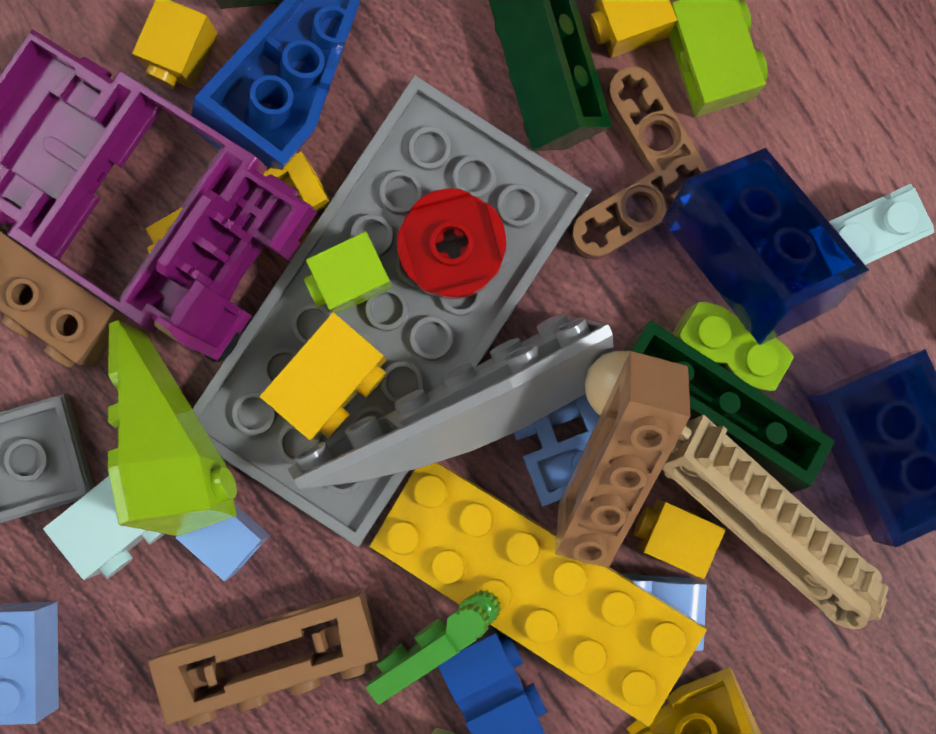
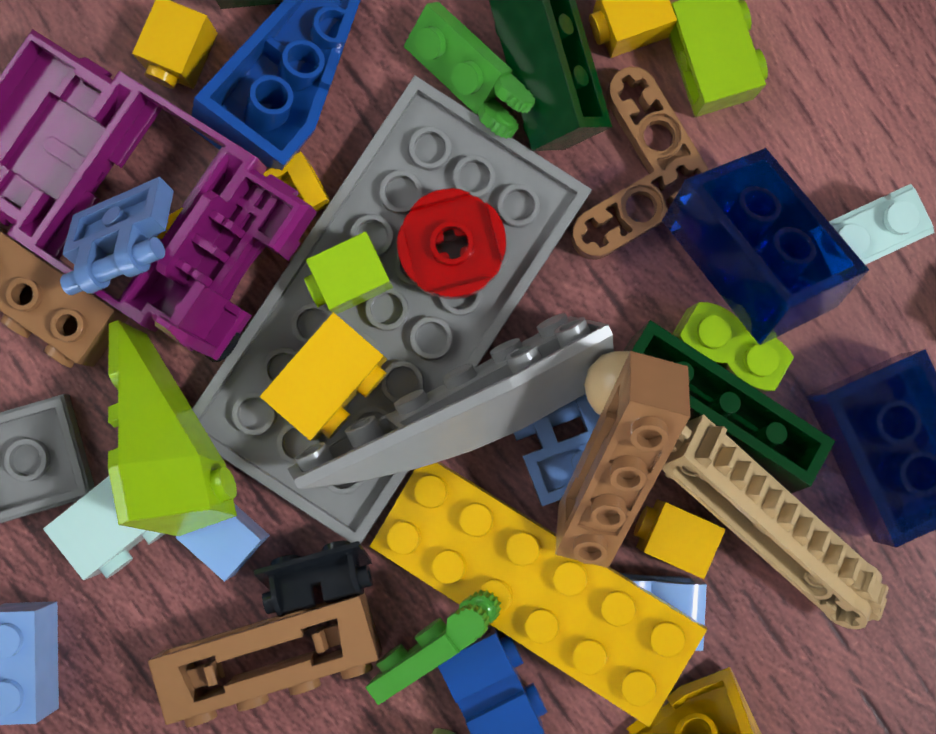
(117, 237): none -> medium blue plate
(338, 568): none -> black hinge
(468, 69): none -> bright green hinge

